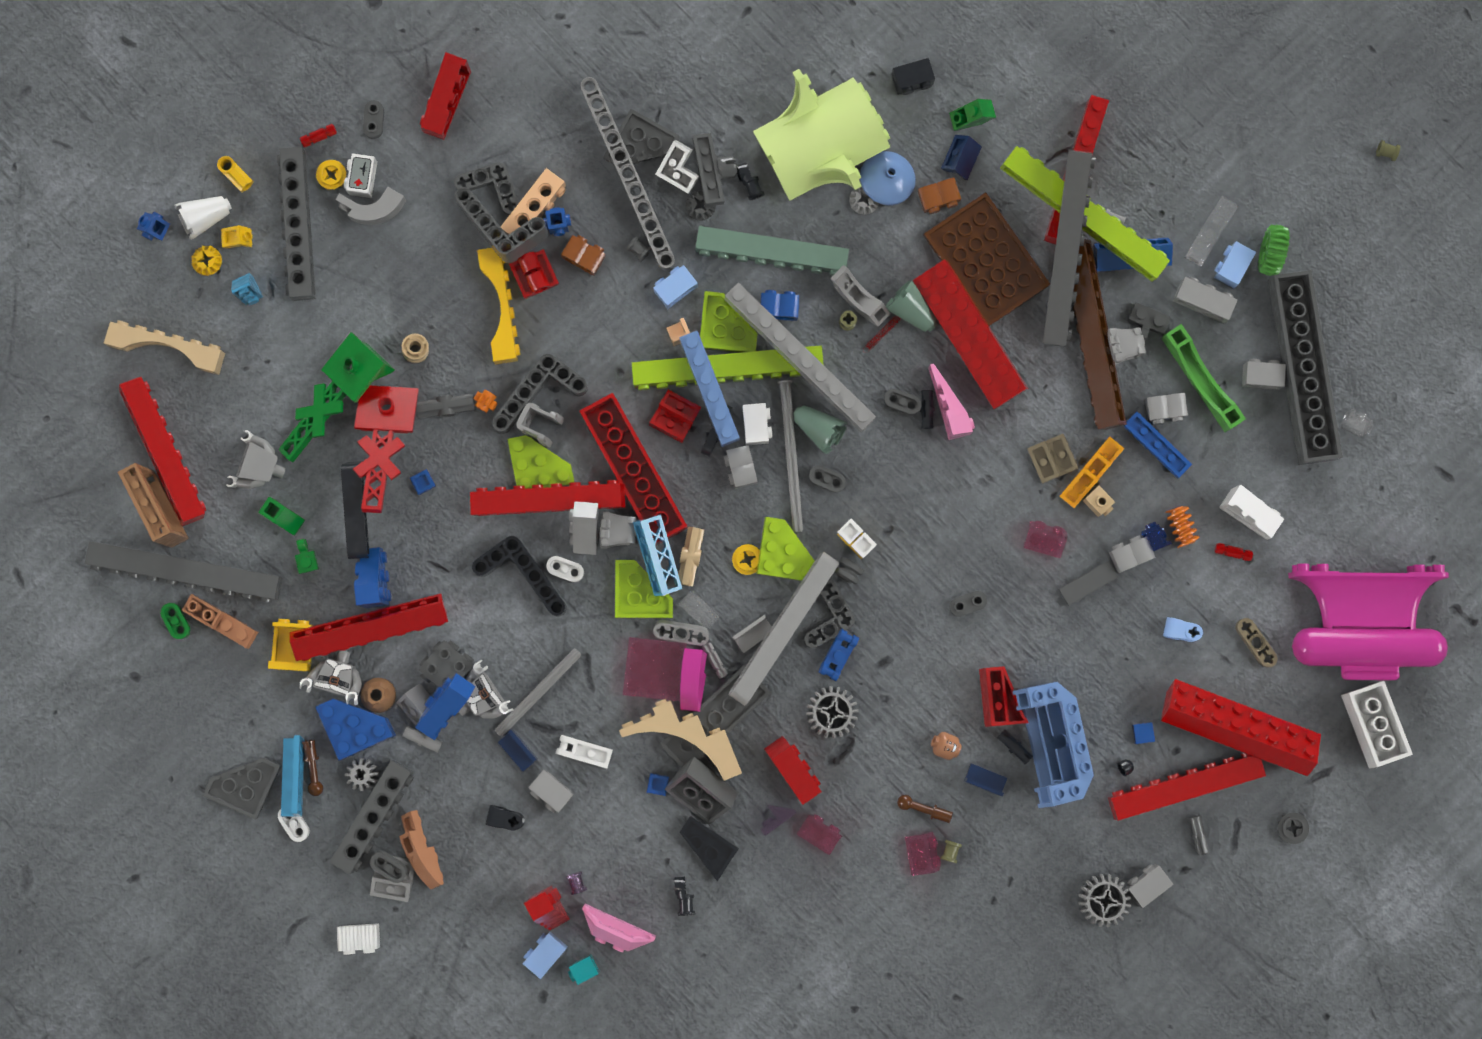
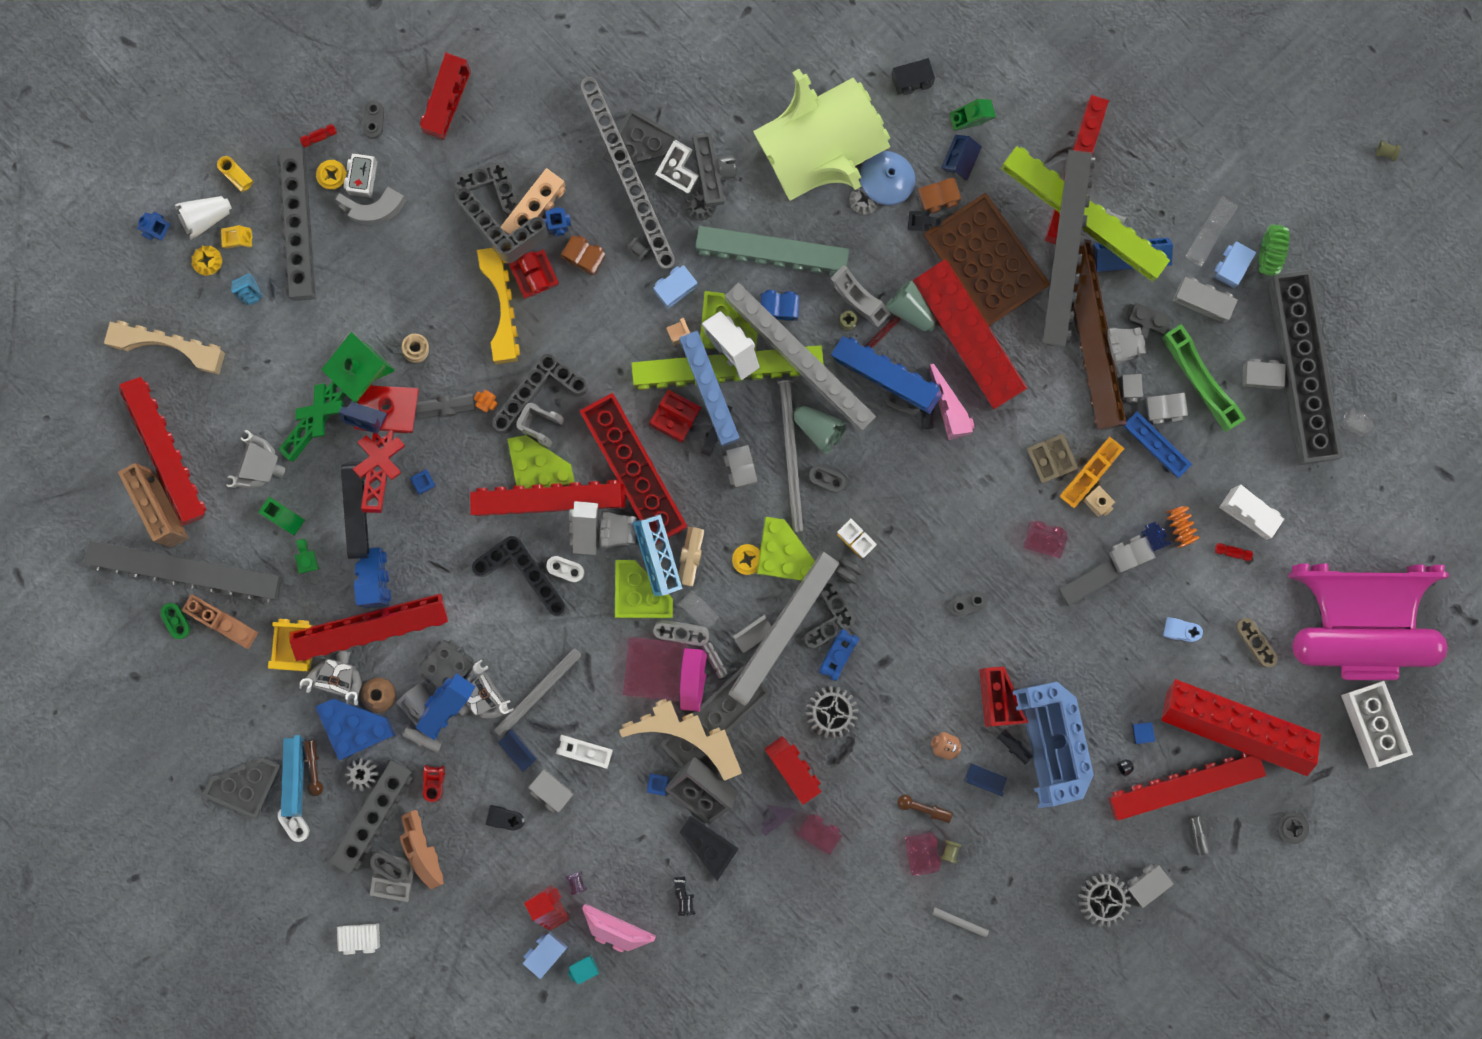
(362, 417): none -> dark blue panel
(433, 781): none -> red piece
(732, 343): none -> white wedge
(750, 182): black connector -> none
(755, 424): white brick -> none
(886, 374): none -> blue brick
(921, 220): none -> black plate
(960, 922): none -> light grey bar
(1131, 387): none -> light grey brick

